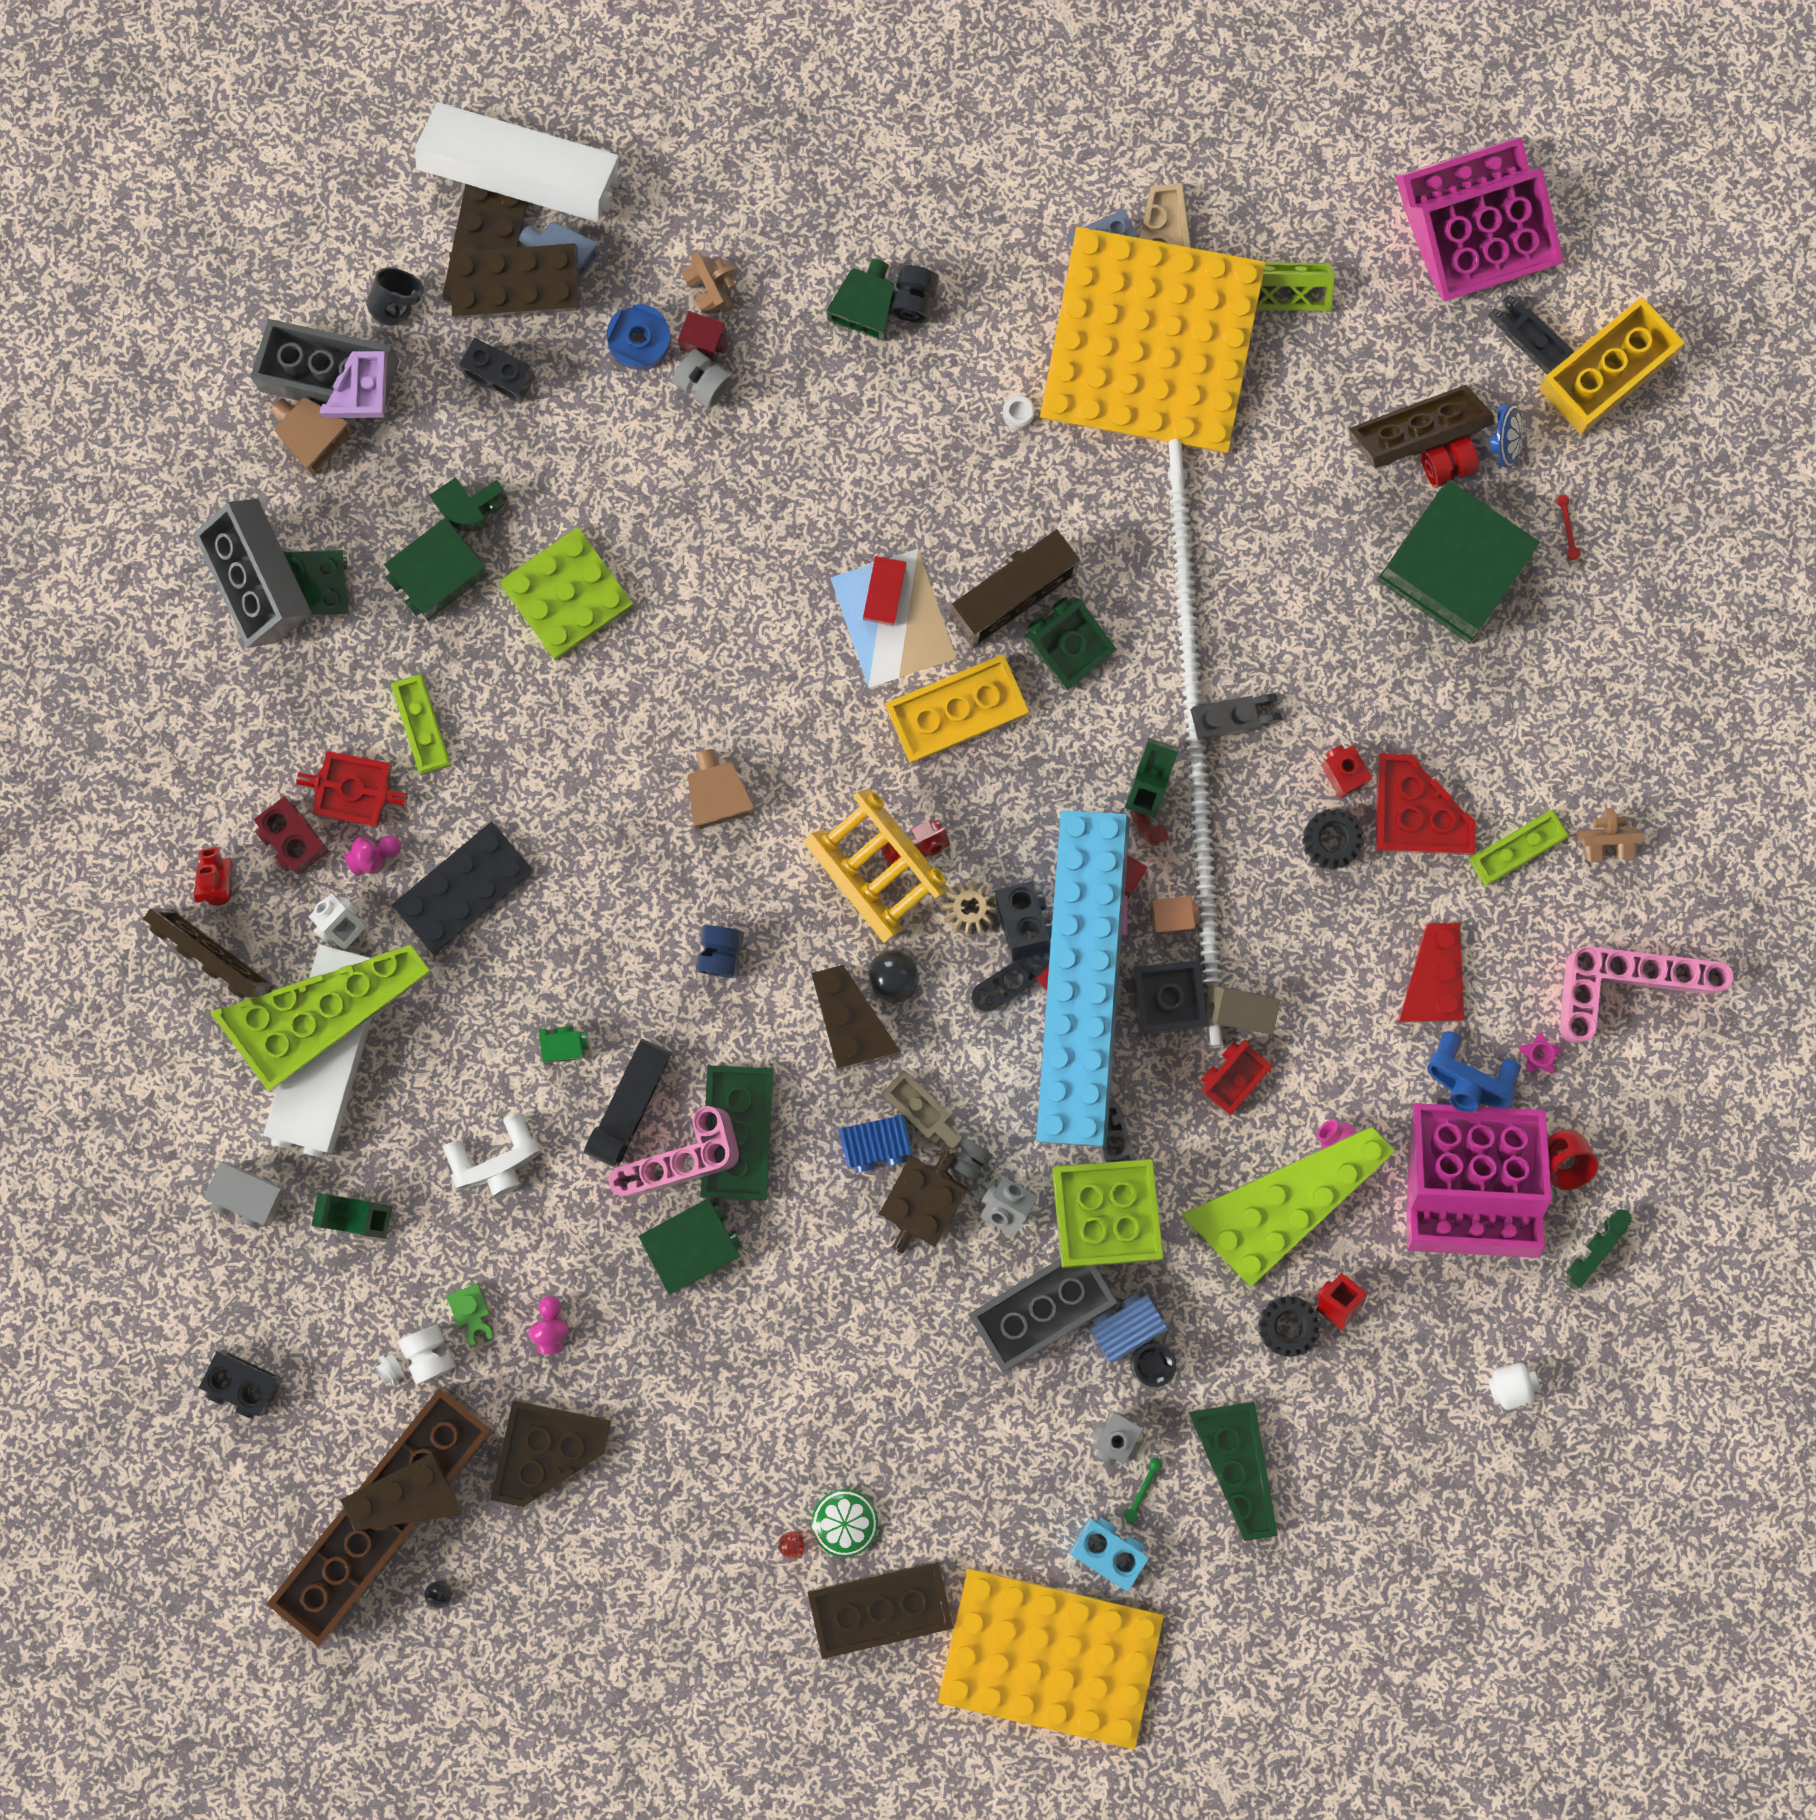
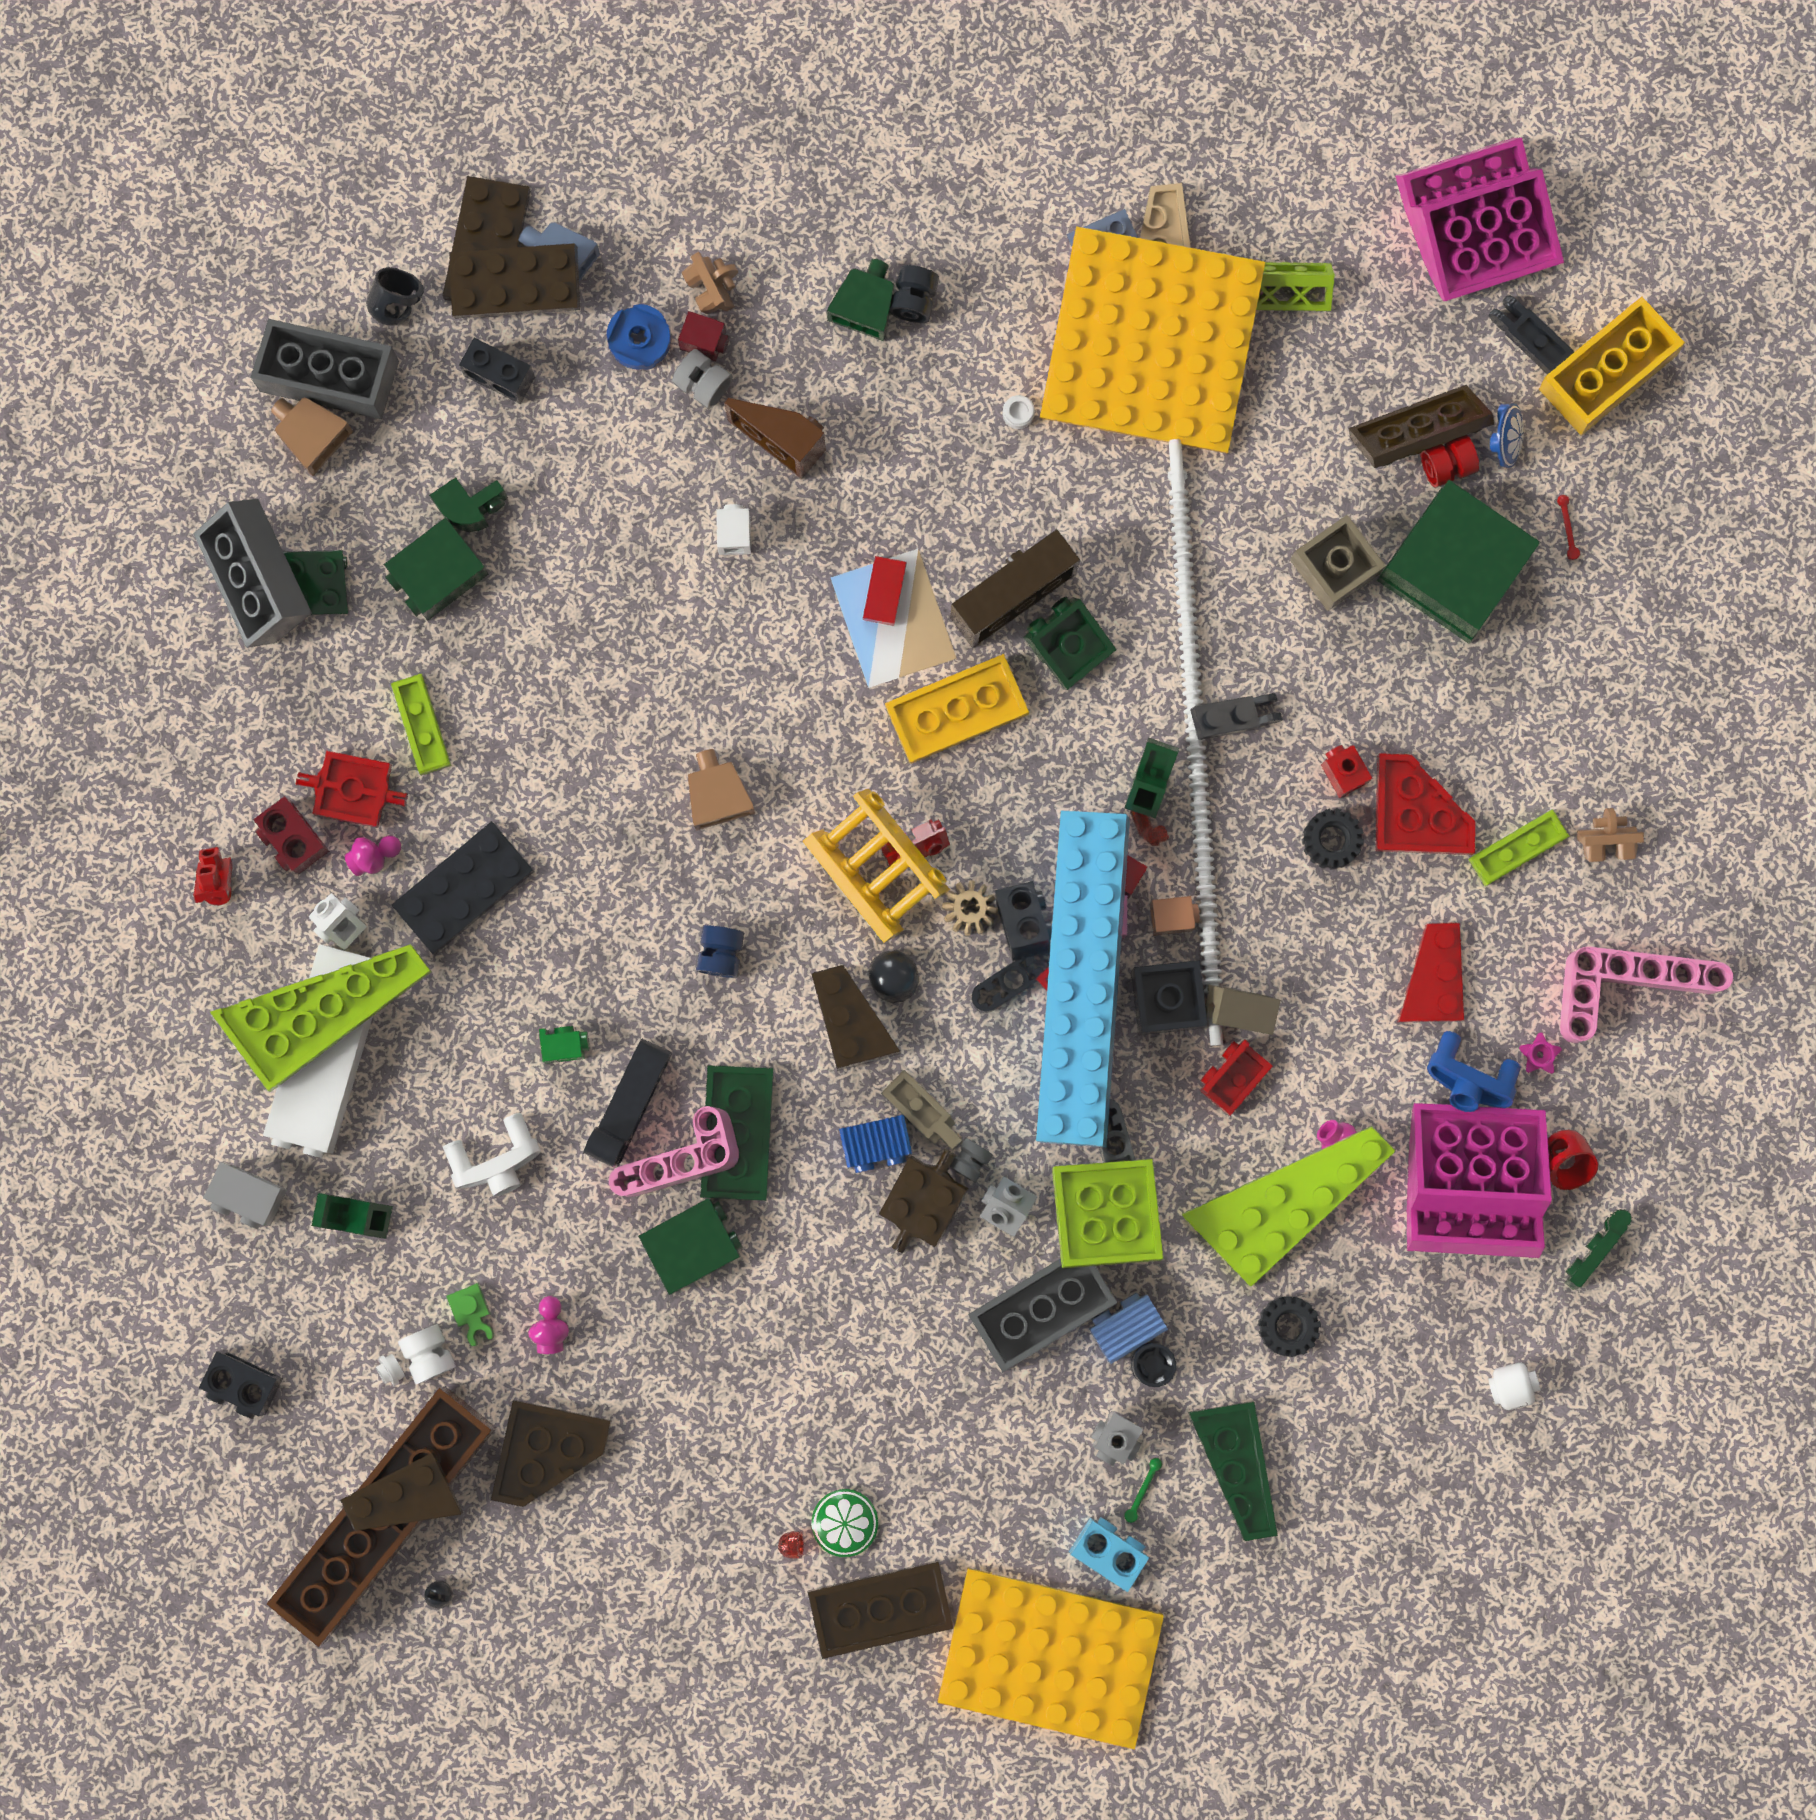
(215, 959): dark brown plate -> none
(360, 388): lavender wing -> none
(518, 162): white brick -> none
(566, 593): lime plate -> none
(733, 530): none -> white brick
(782, 433): none -> reddish brown slope
(1337, 562): none -> dark tan brick
(1340, 1300): red brick -> none

